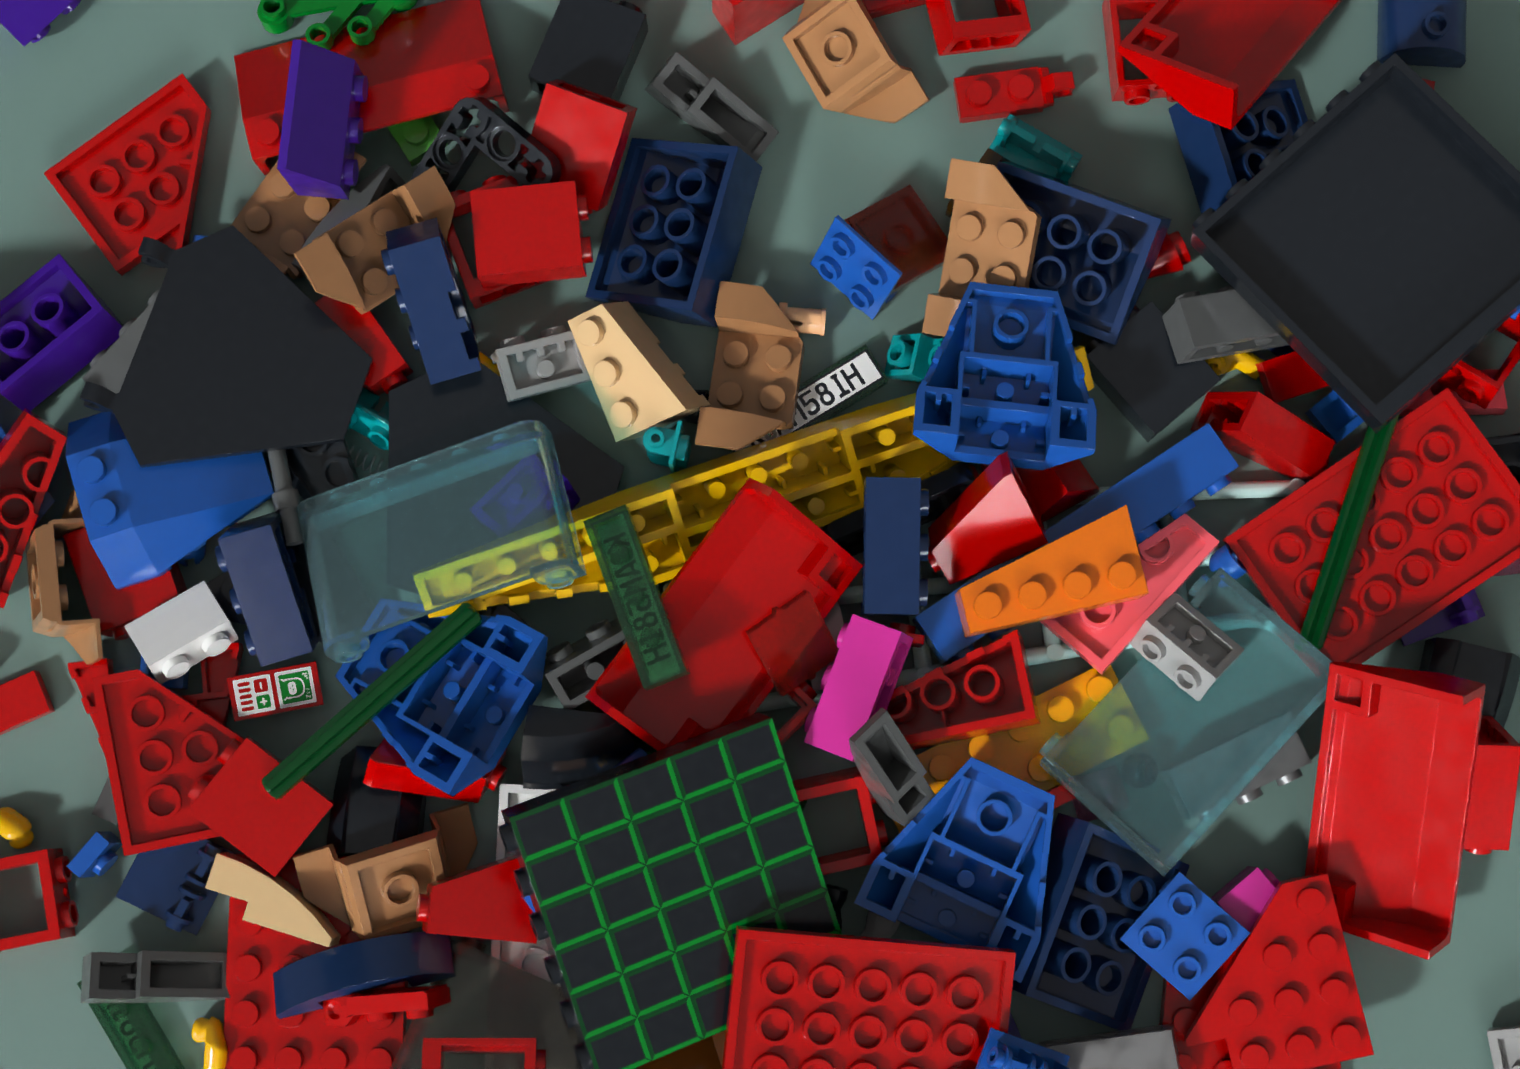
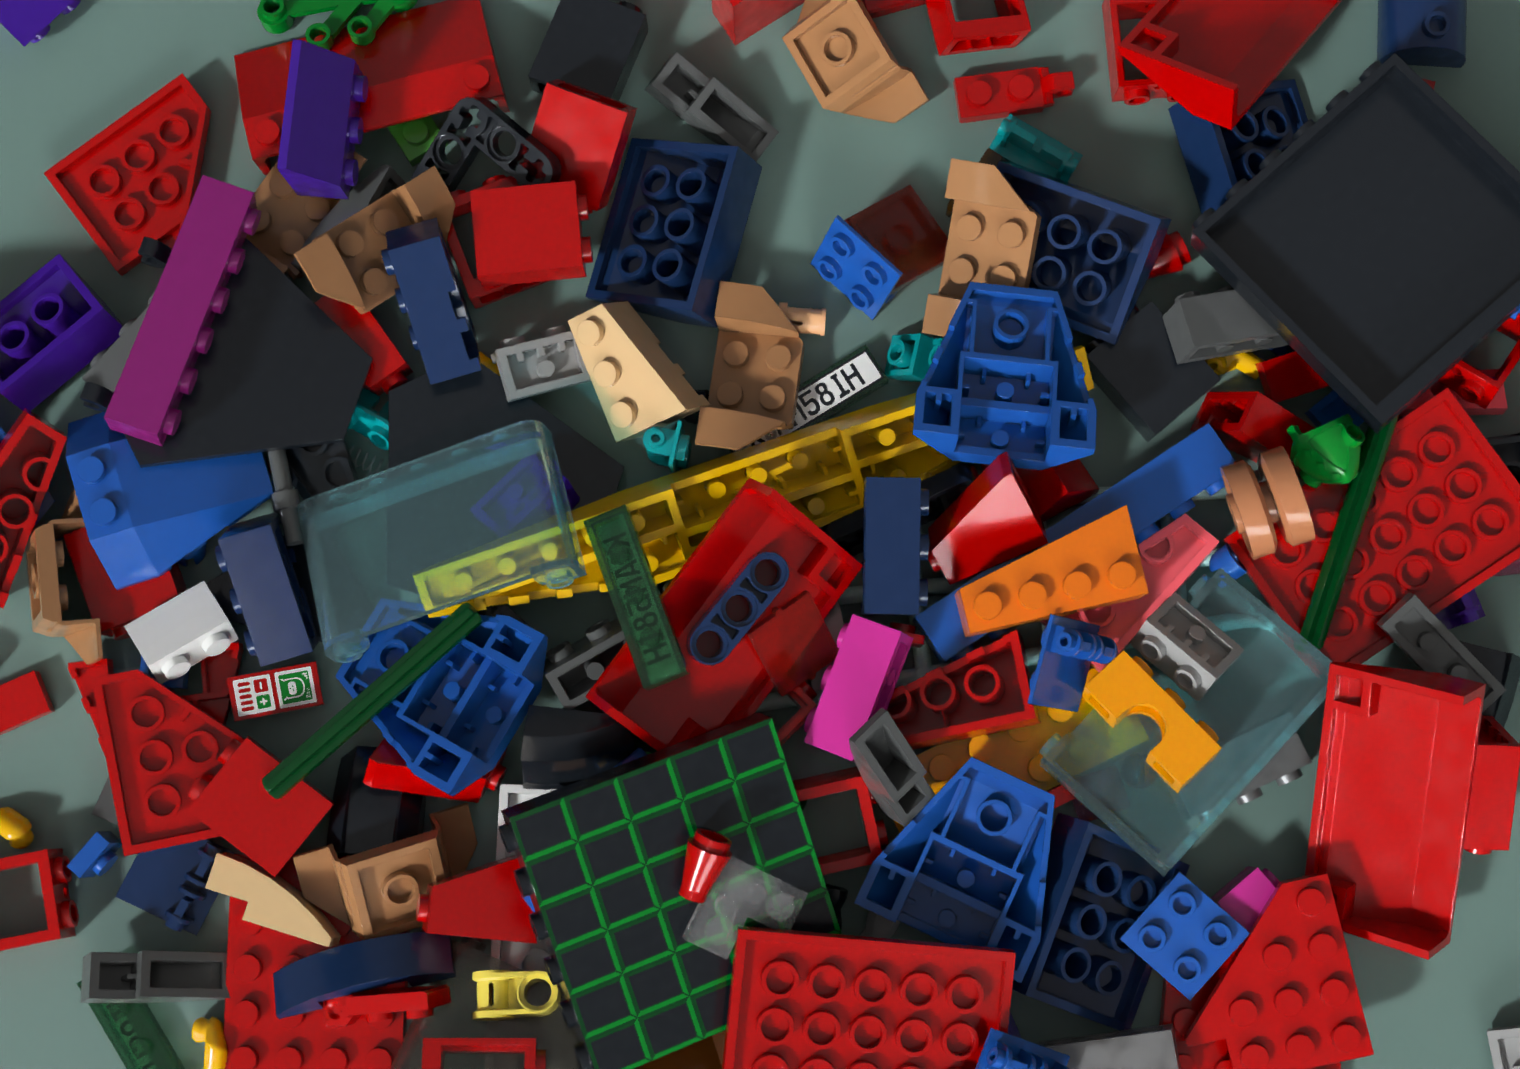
(183, 311): none -> magenta brick
(511, 995): none -> light yellow piece
(704, 862): none -> red cone
(735, 896): none -> clear plate
(758, 600): none -> dark blue beam
(1065, 662): none -> blue hinge
(1128, 689): none -> light orange arch
(1273, 500): none -> nougat wheel
(1327, 452): none -> green helmet
(1434, 646): none -> dark grey plate

